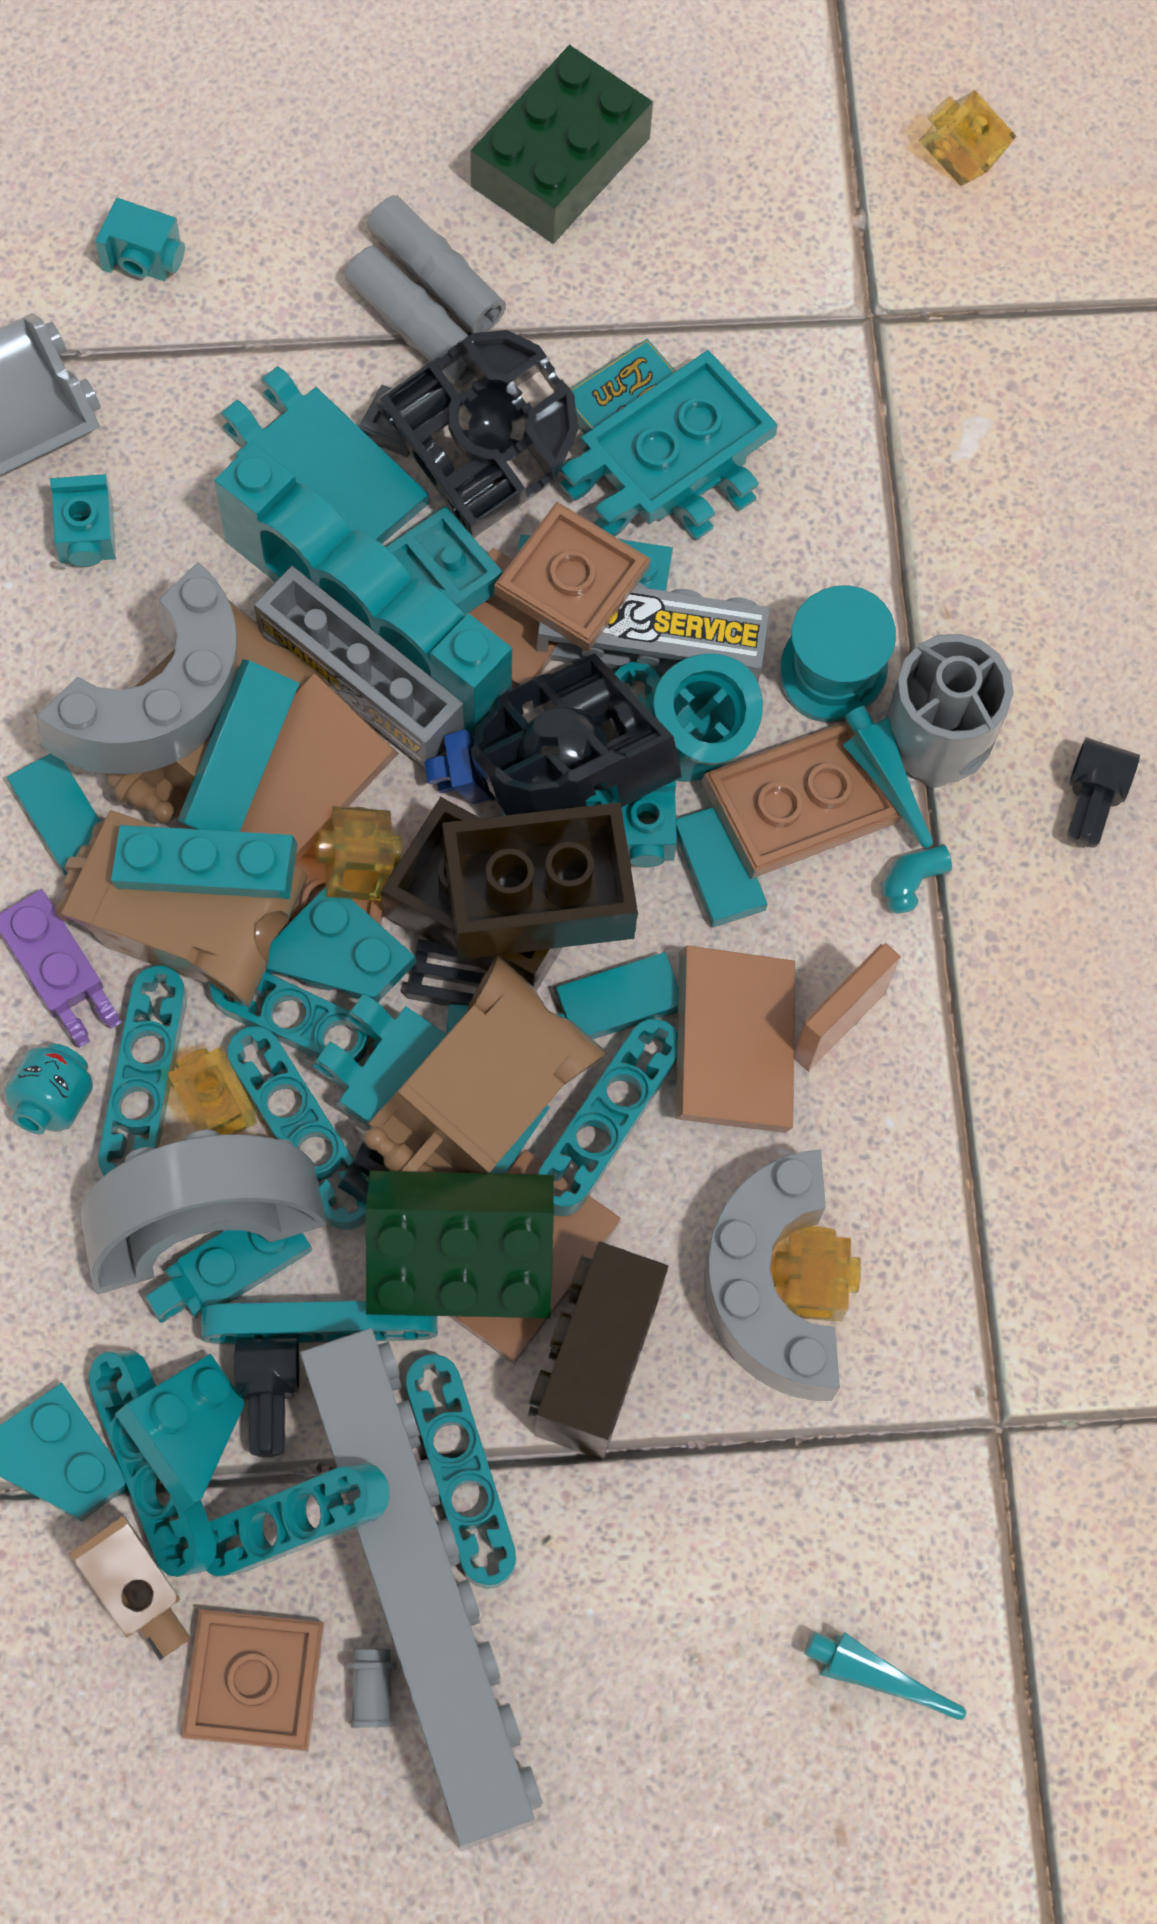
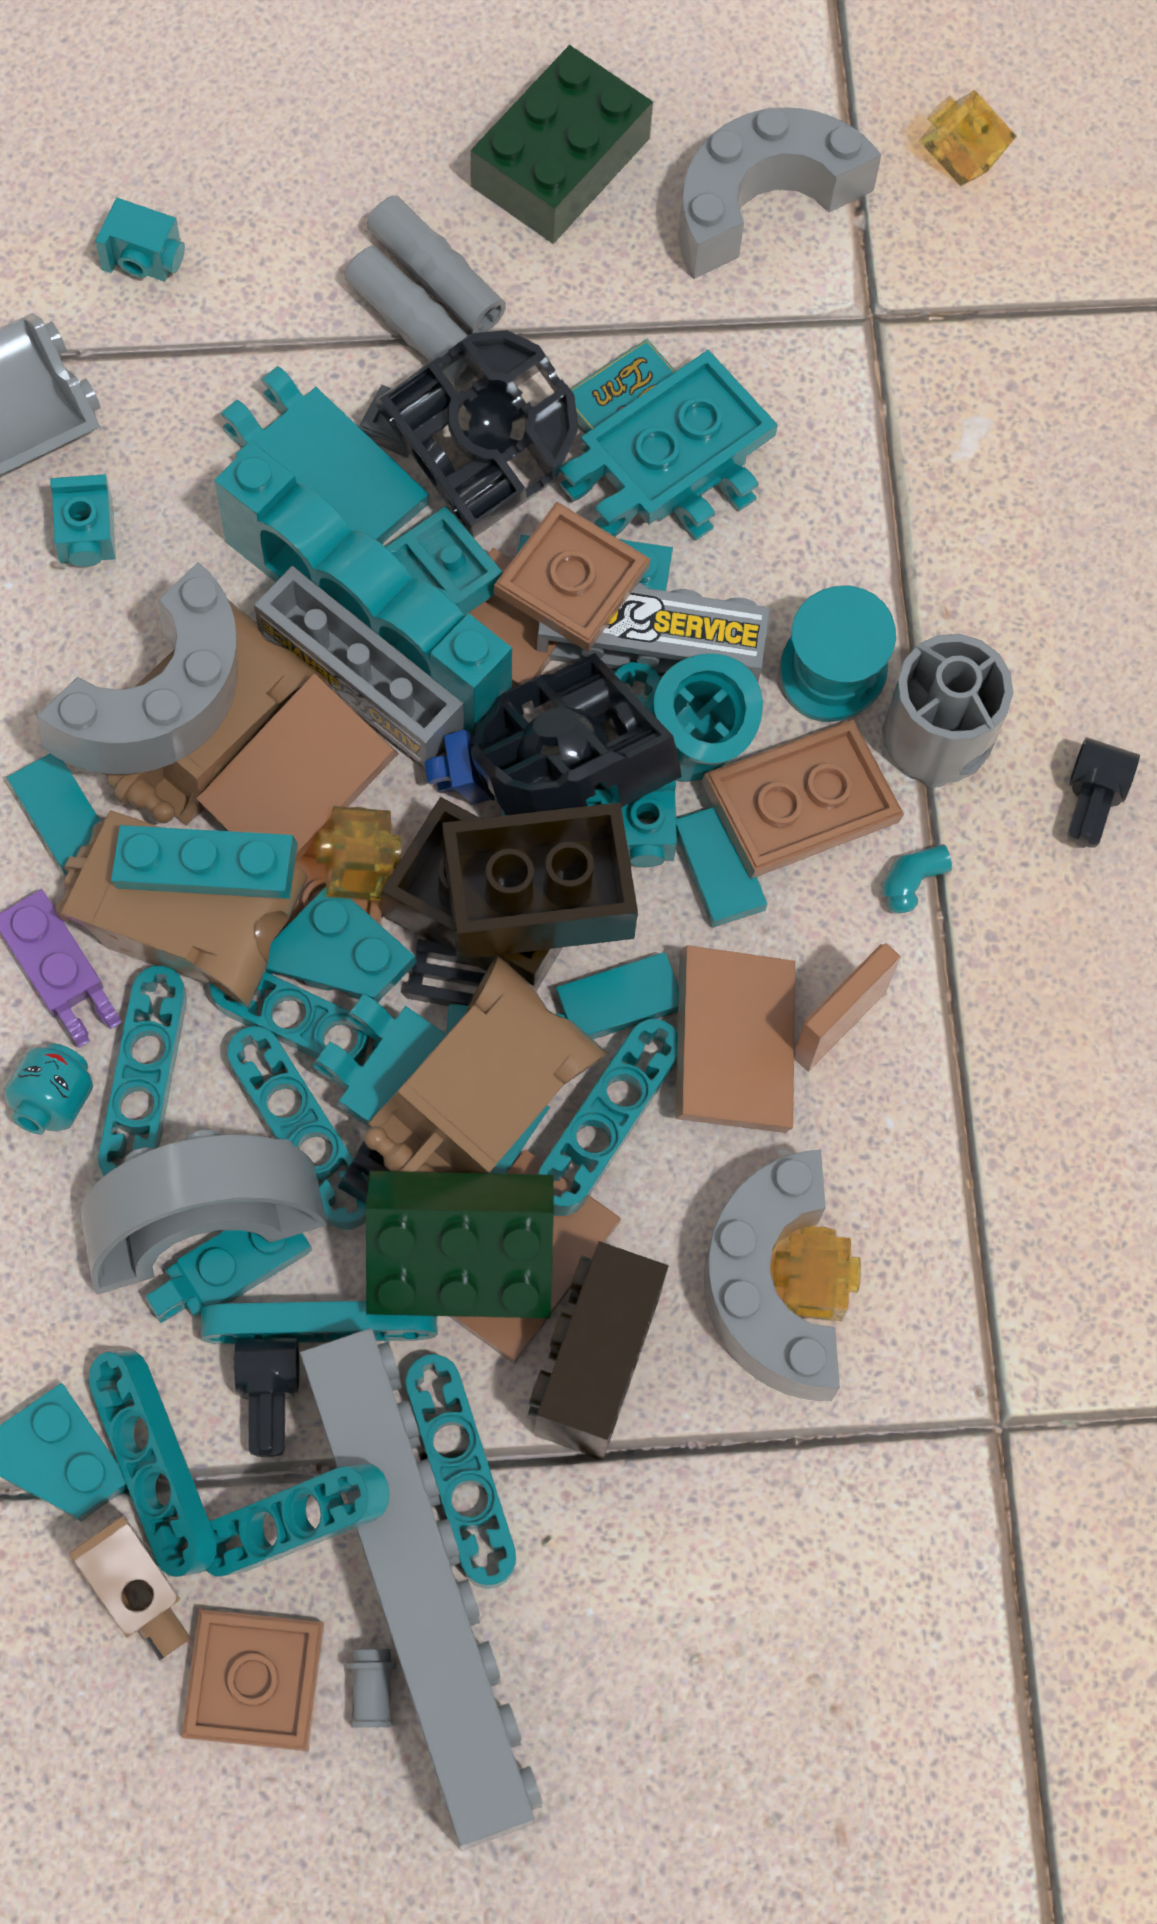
(185, 1427): teal wing -> none
(211, 1093): clear yellow brick -> none
(238, 749): teal tile -> none
(763, 154): none -> light grey brick
(856, 1664): teal piece -> none
(879, 756): teal piece -> none

